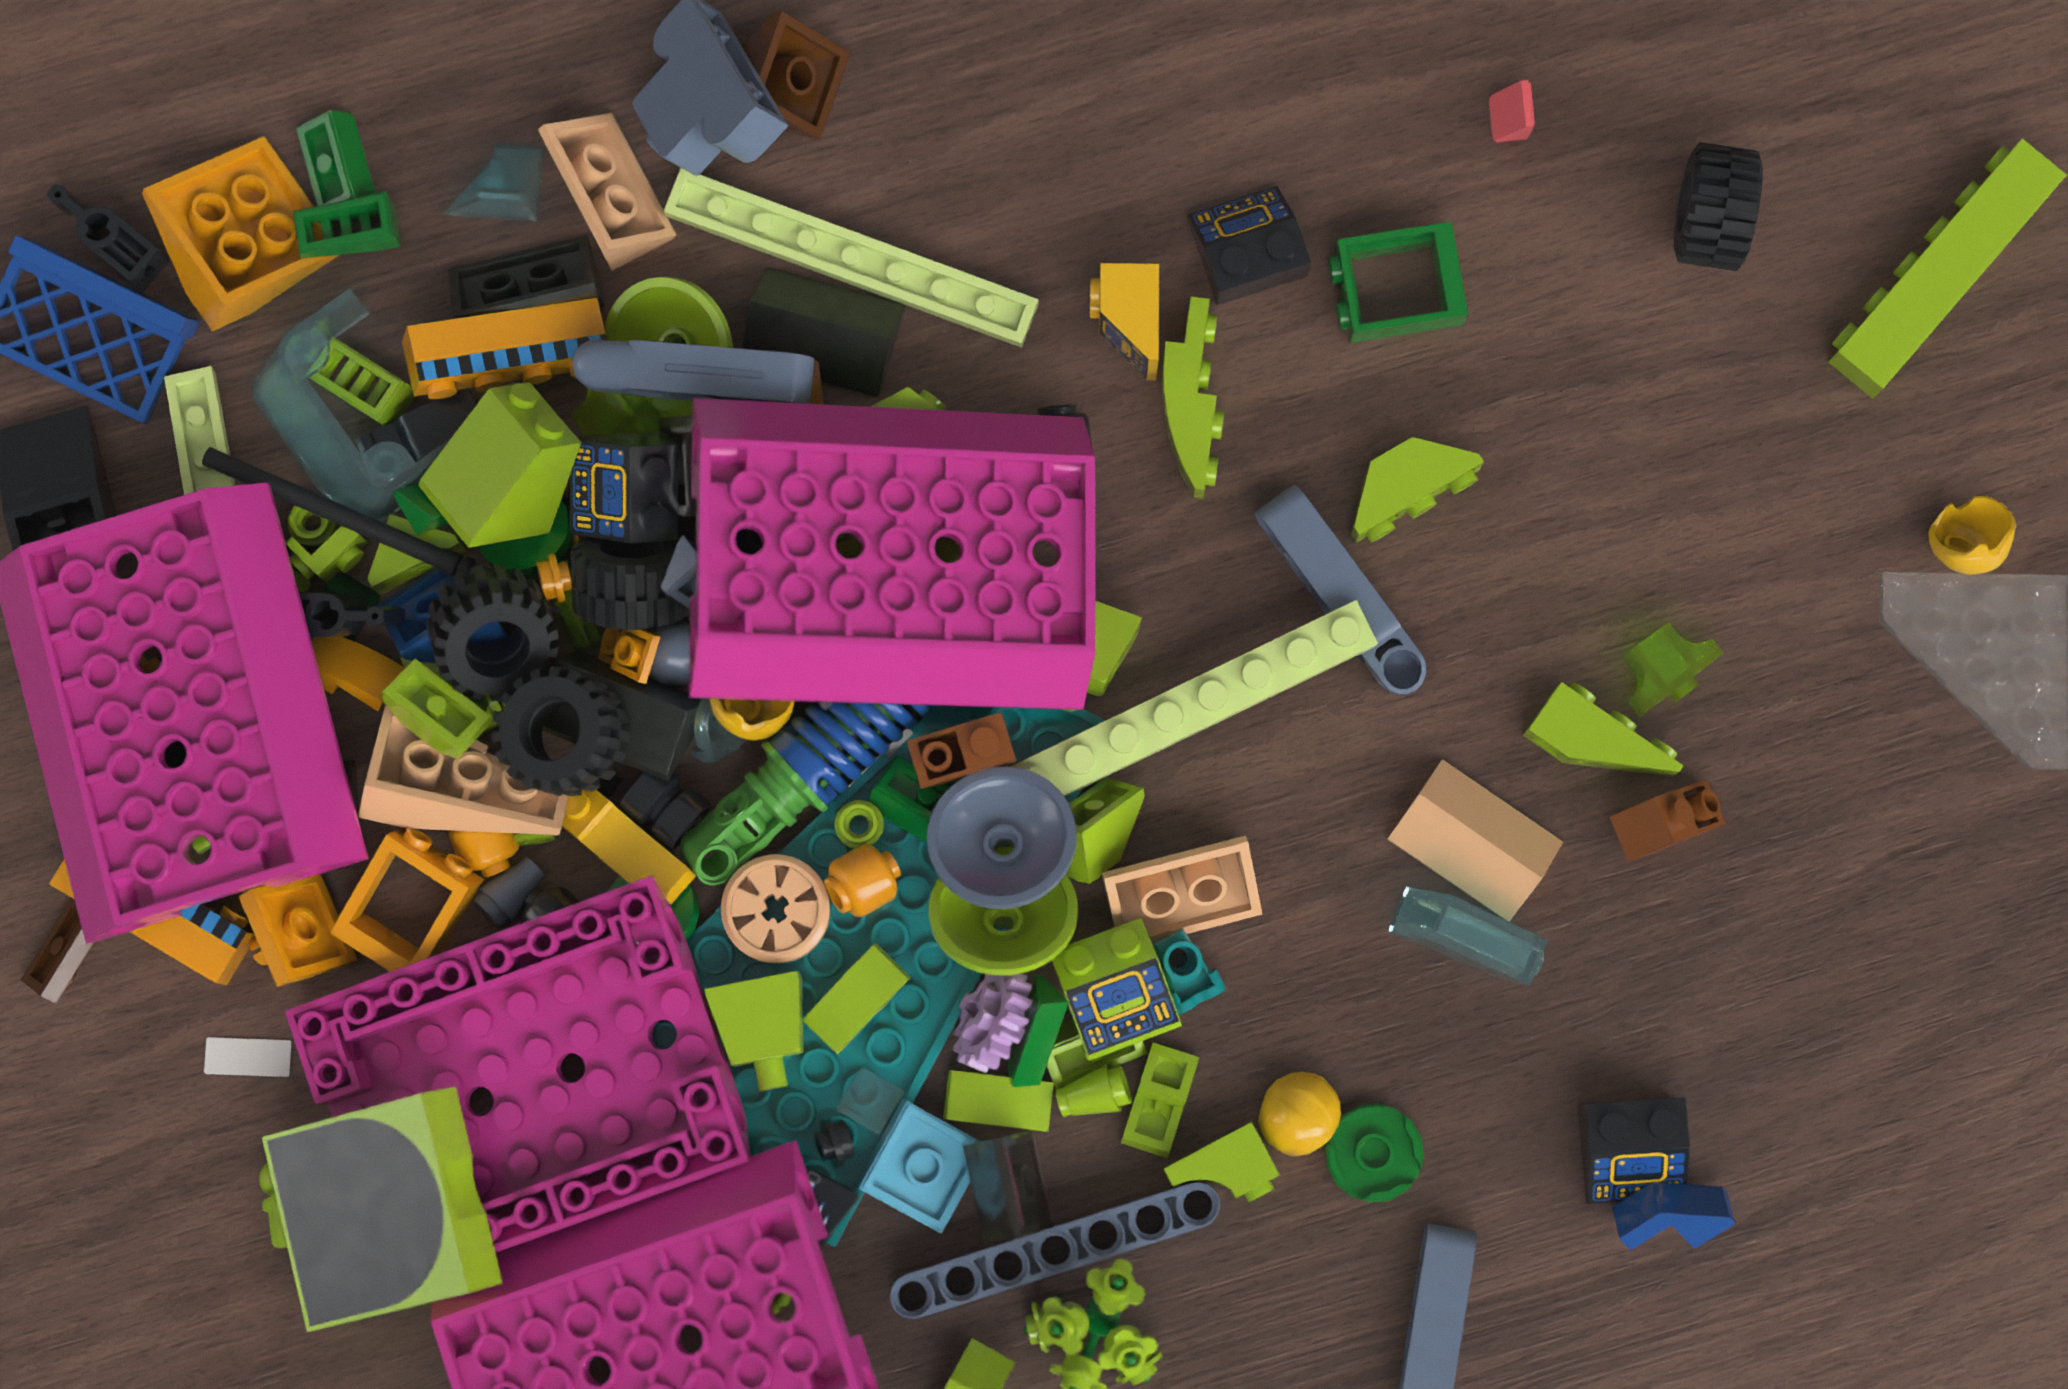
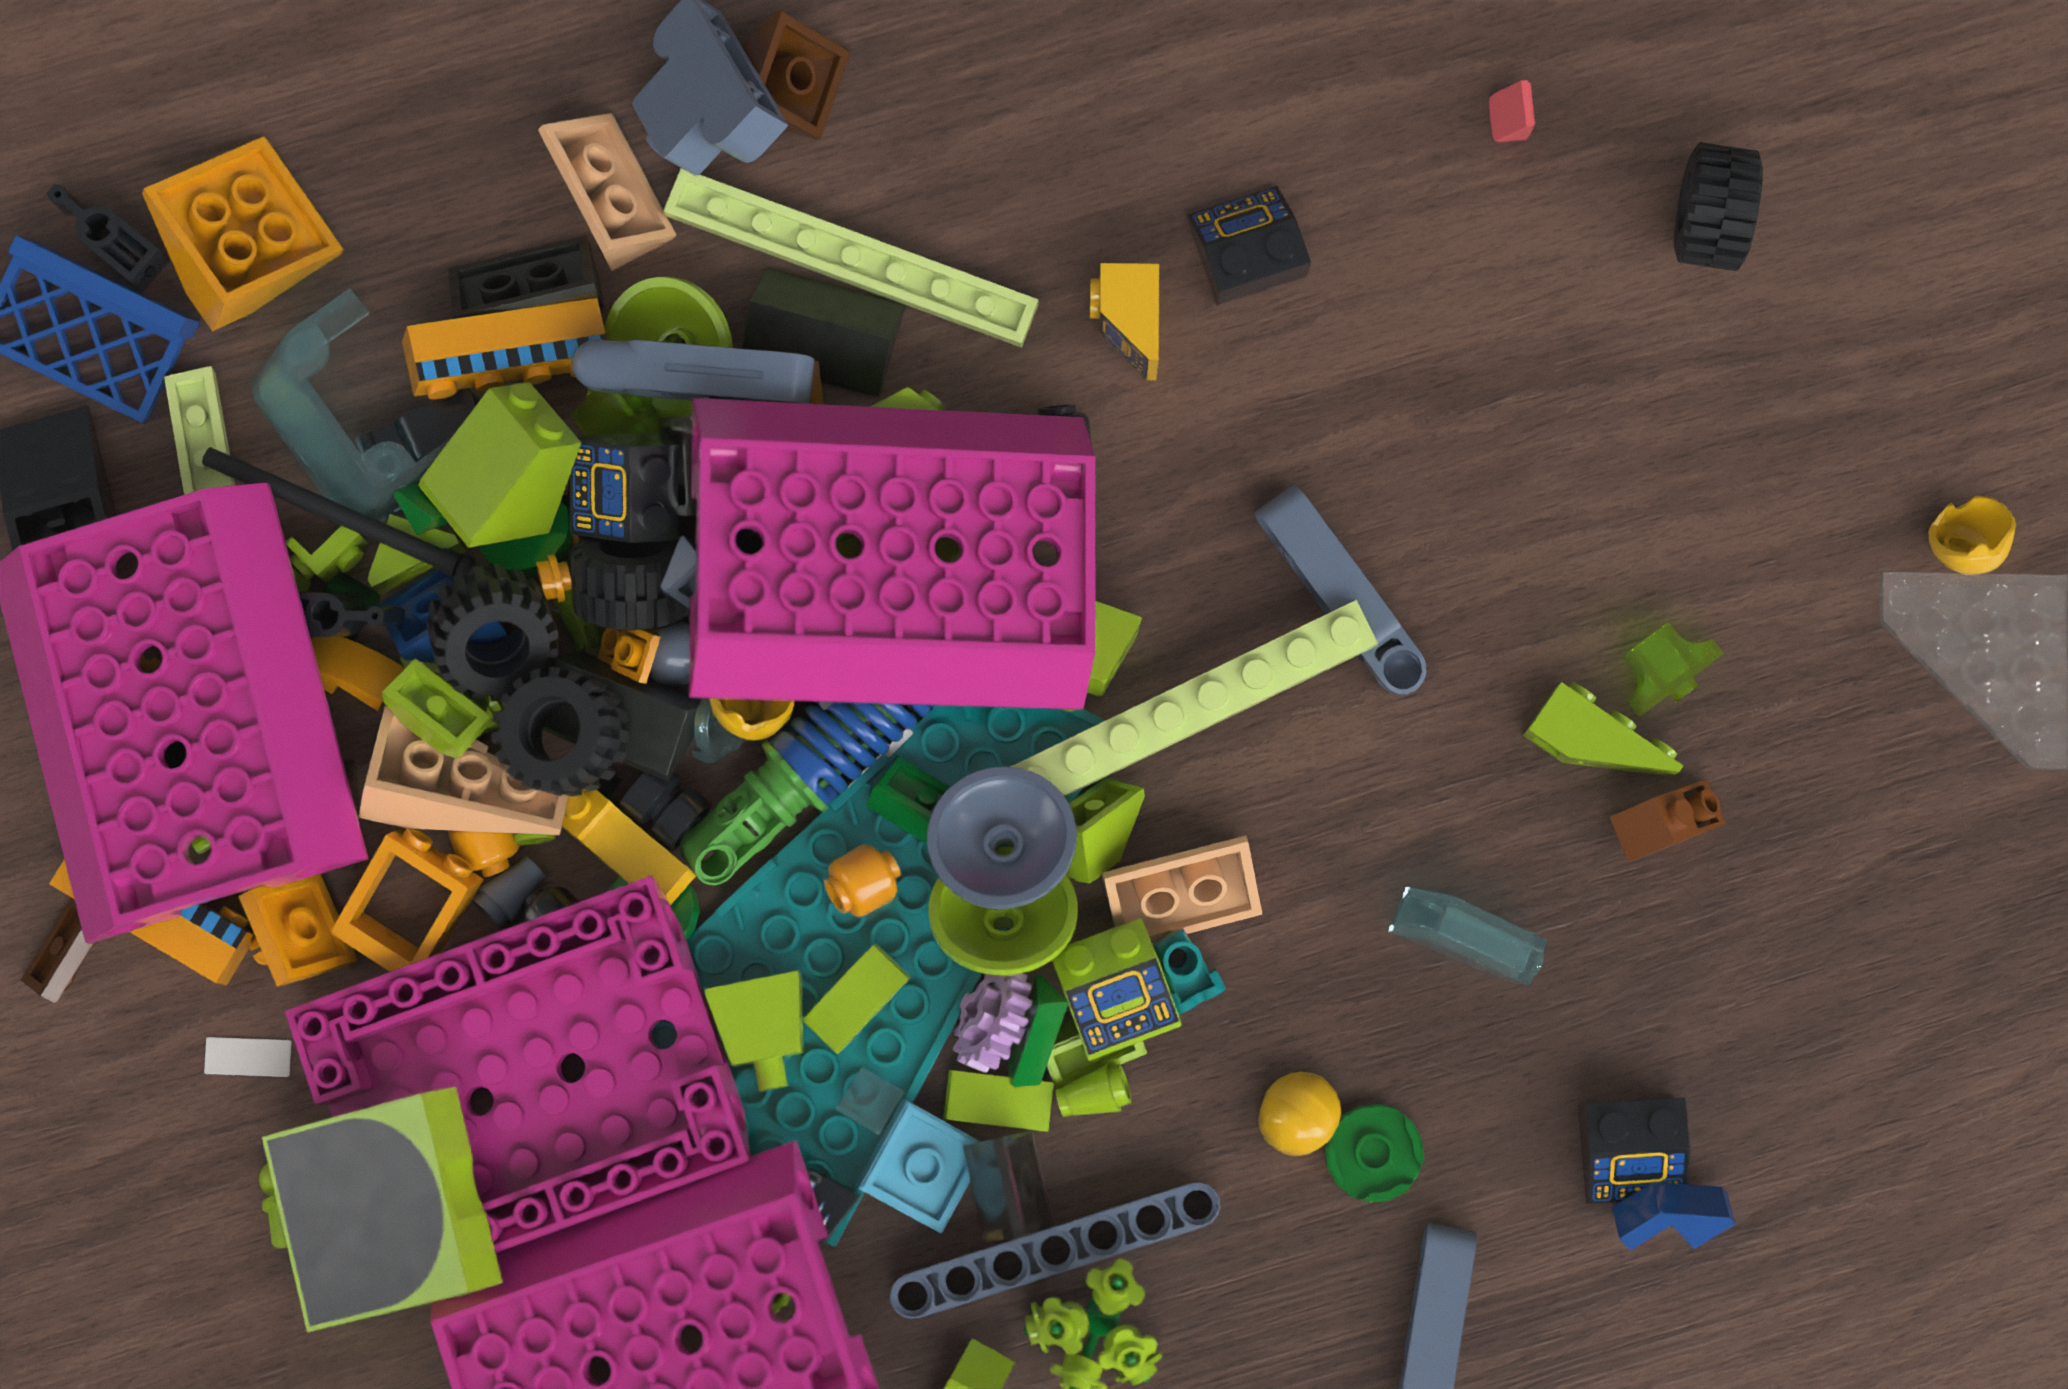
(297, 529): lime plate -> none
(335, 157): green slope -> none
(366, 241): green slope -> none
(387, 400): lime slope -> none
(505, 186): clear light blue slope -> none
(745, 904): light nougat wheel -> none
(834, 1142): black plate -> none
(848, 813): lime plate -> none
(961, 751): dark orange slope -> none
(1160, 1100): lime slope -> none
(1190, 414): lime slope -> none
(1233, 1161): lime arch -> none
(1408, 481): lime slope -> none
(1447, 273): green window -> none
(1475, 841): light nougat slope -> none
(1947, 267): lime brick -> none

